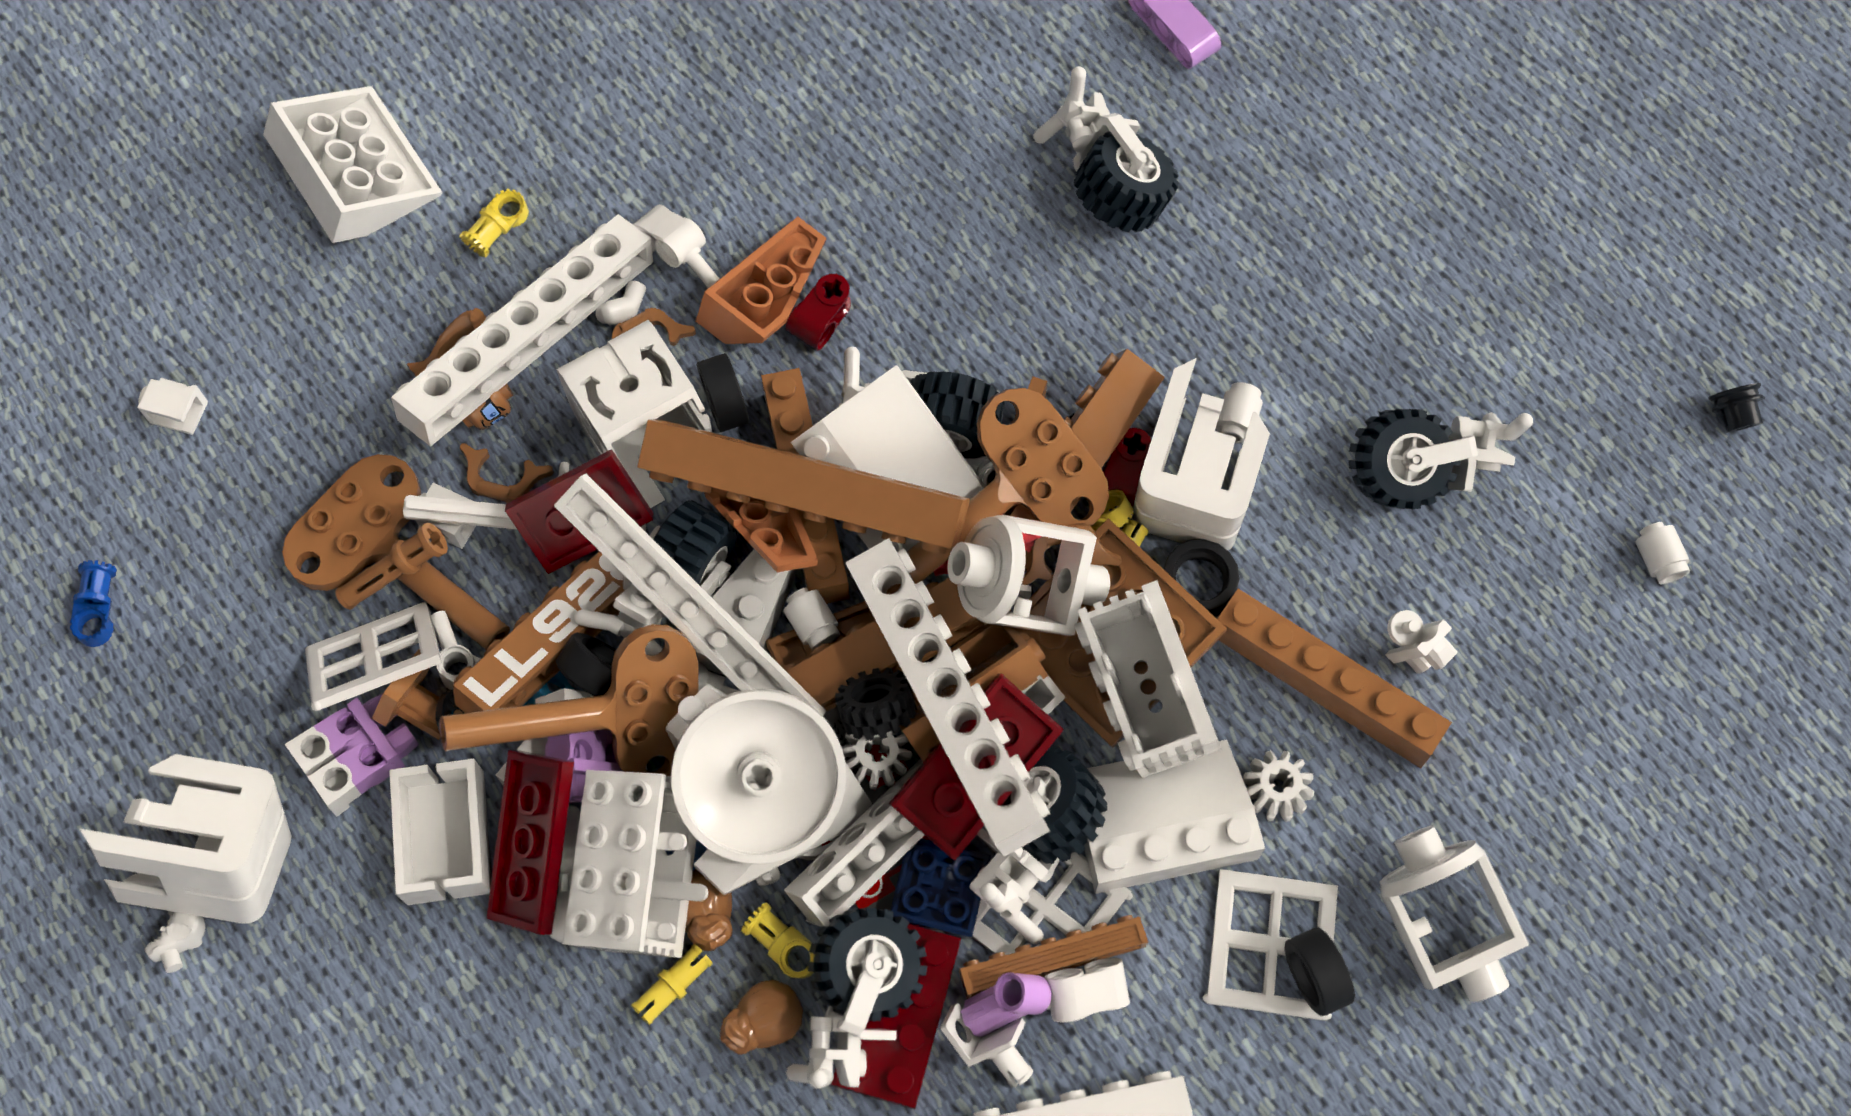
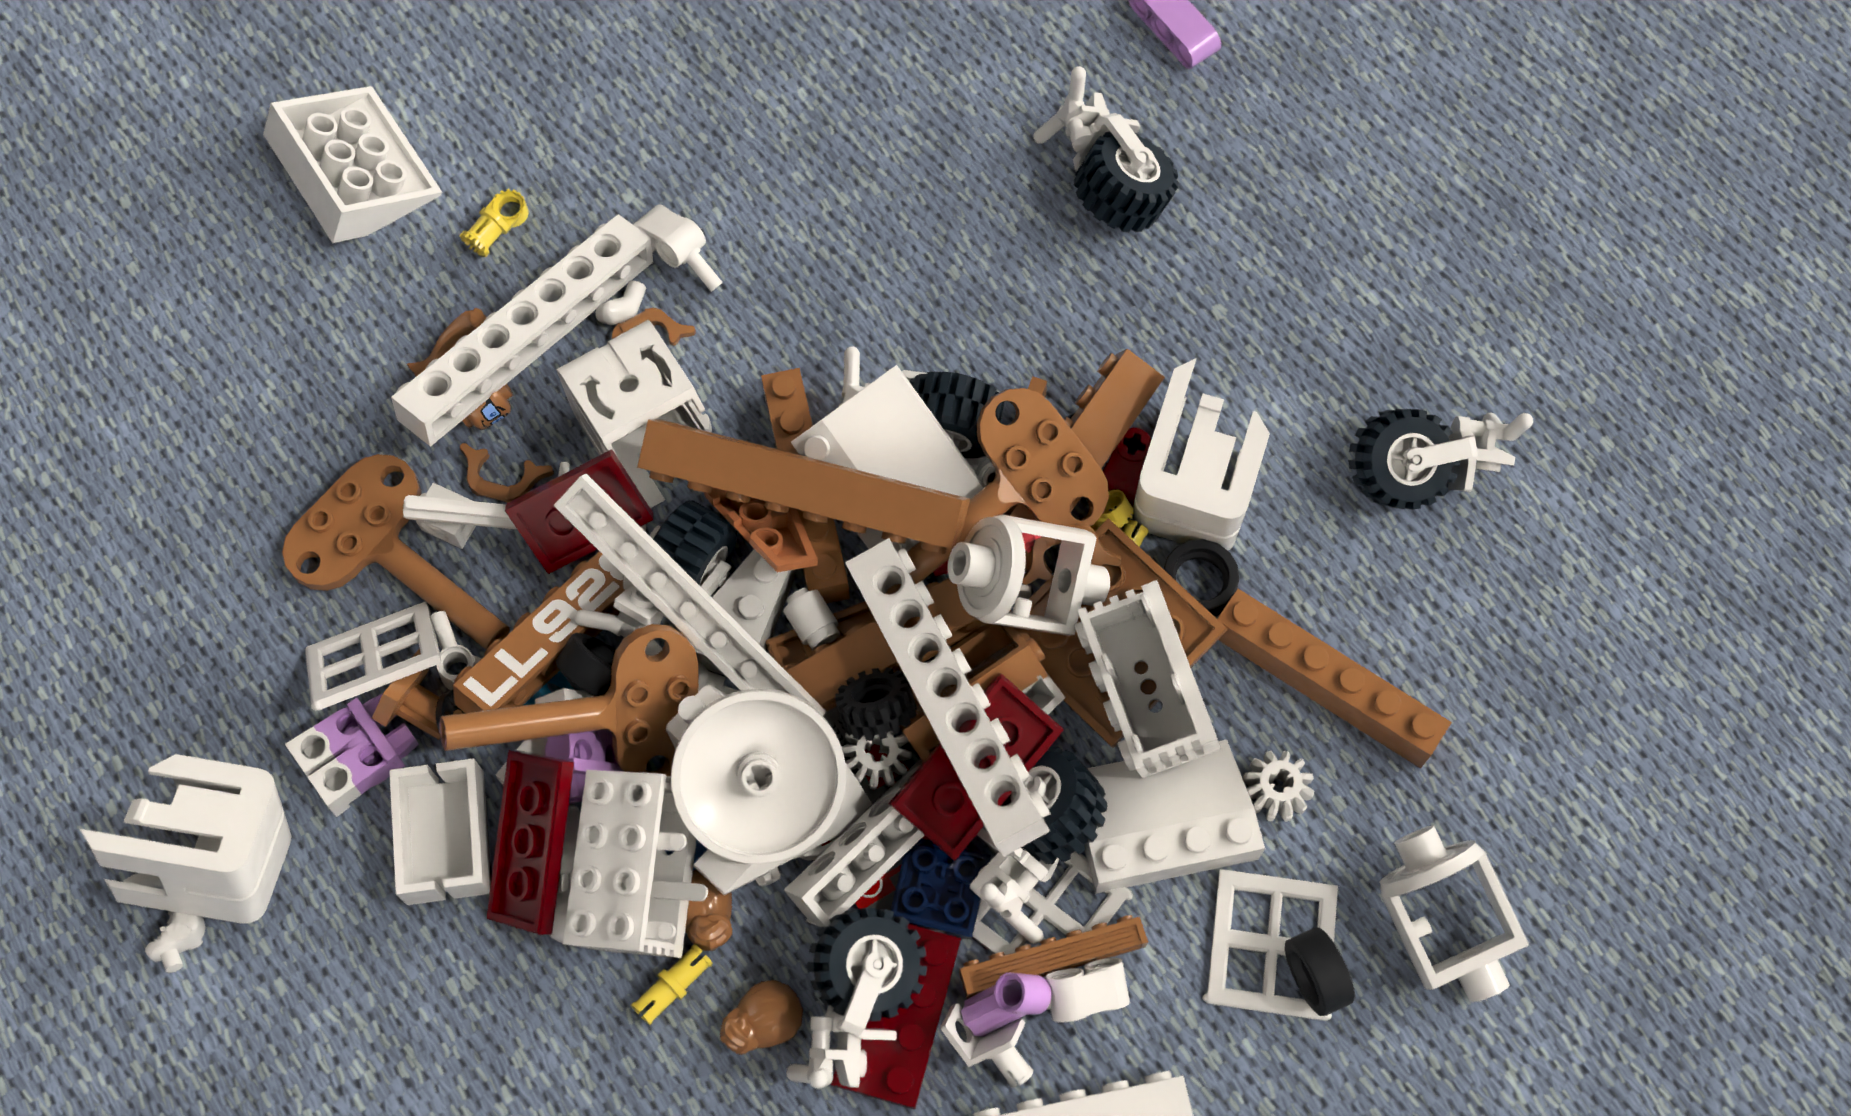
(93, 602): blue connector -> none
(172, 405): white window -> none
(403, 559): medium nougat pin -> none
(723, 392): black tyre -> none
(763, 288): nougat wedge -> none
(780, 944): light yellow connector -> none
(818, 316): dark red piece -> none
(1237, 410): white brick -> none
(1419, 643): white hips -> none
(1663, 552): white brick -> none
(1739, 407): black piece -> none

